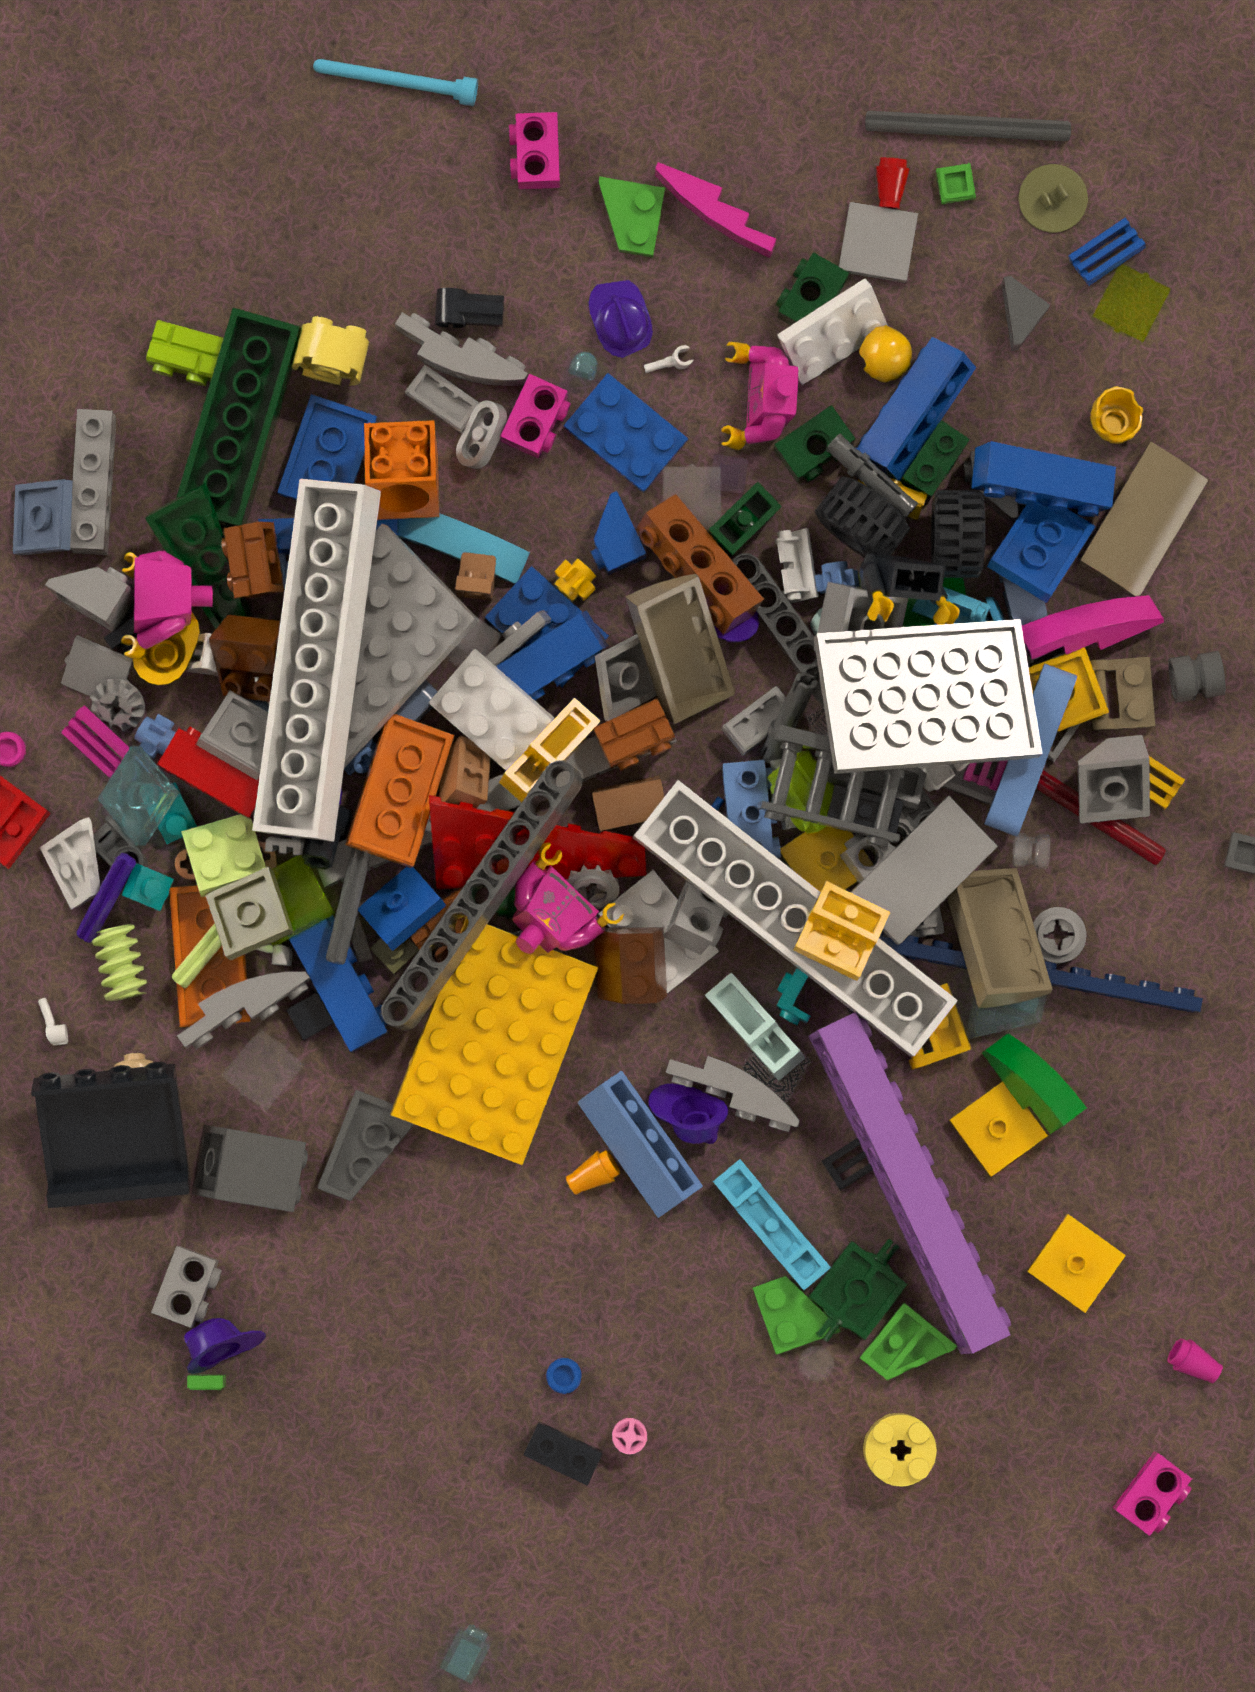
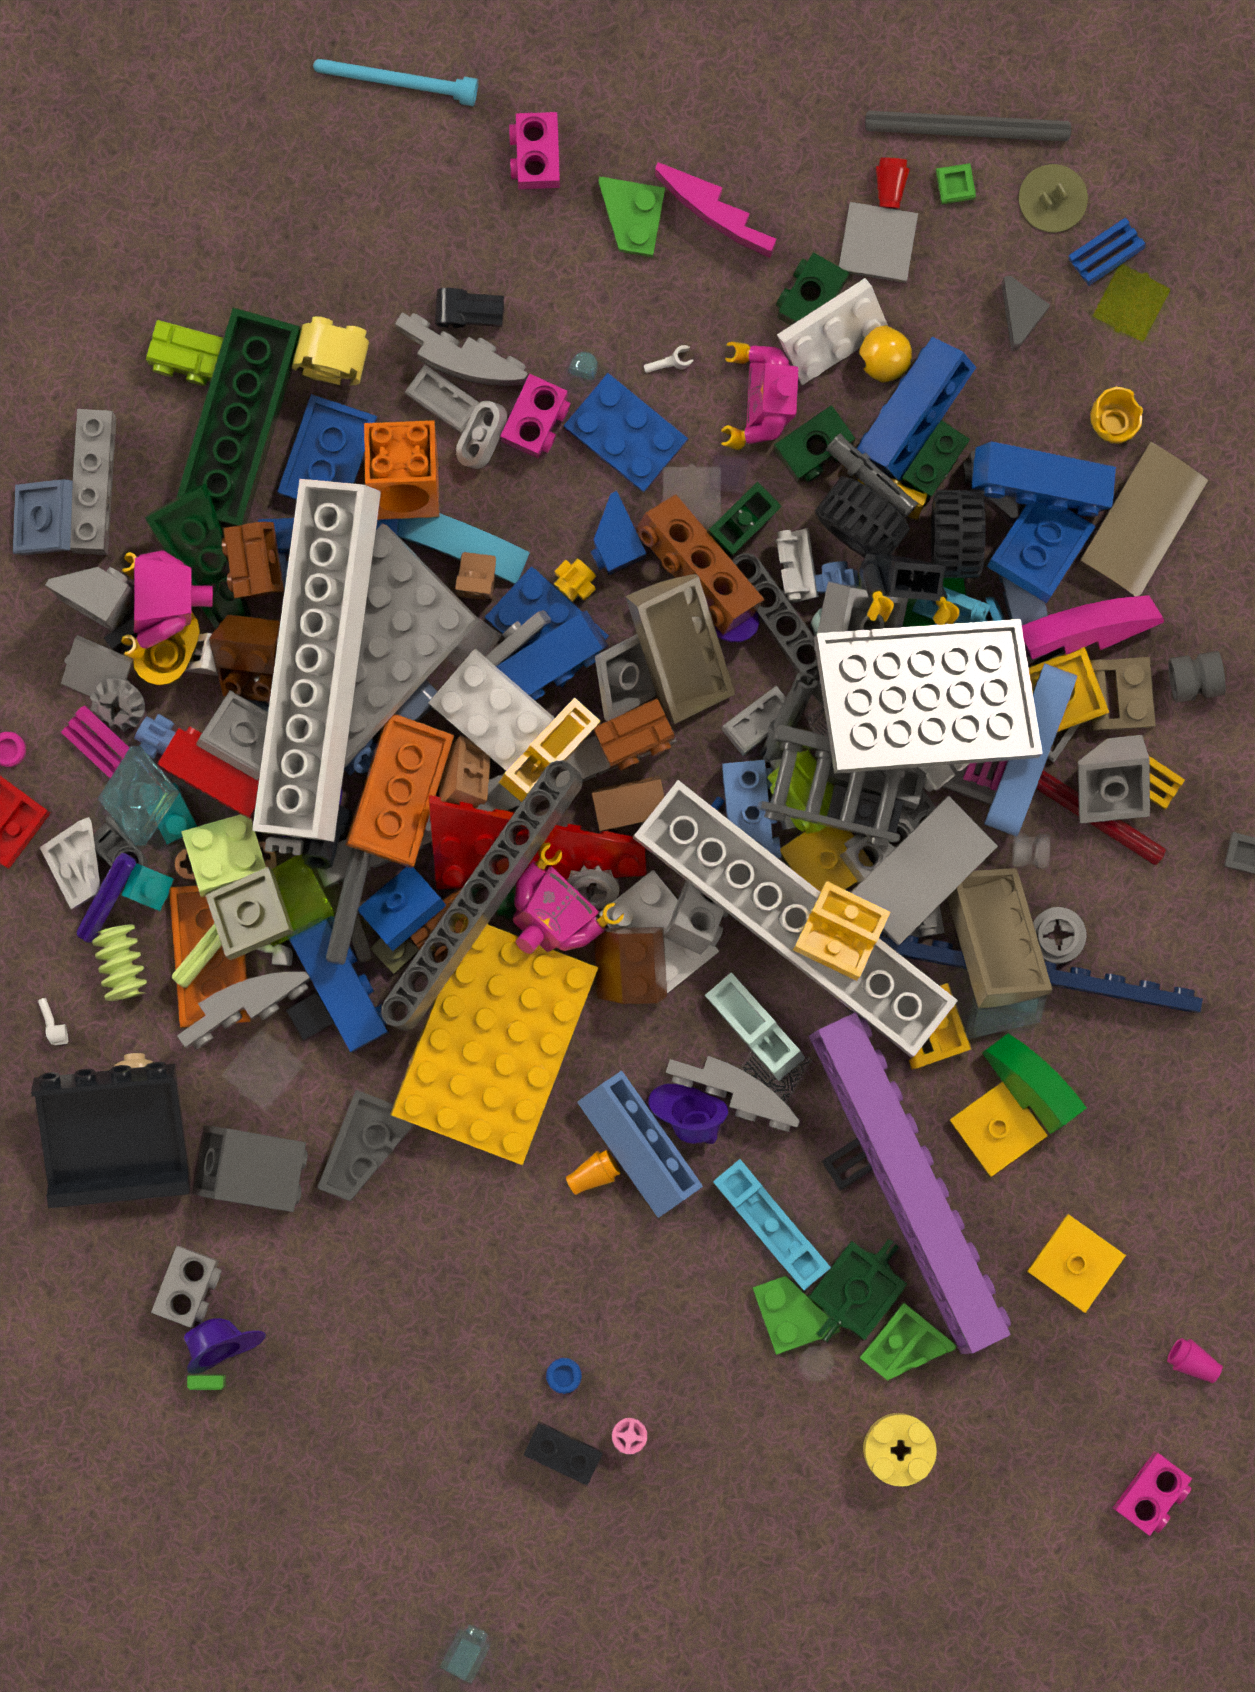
(620, 317): dark purple piece -> none
(790, 989): teal bracket -> none

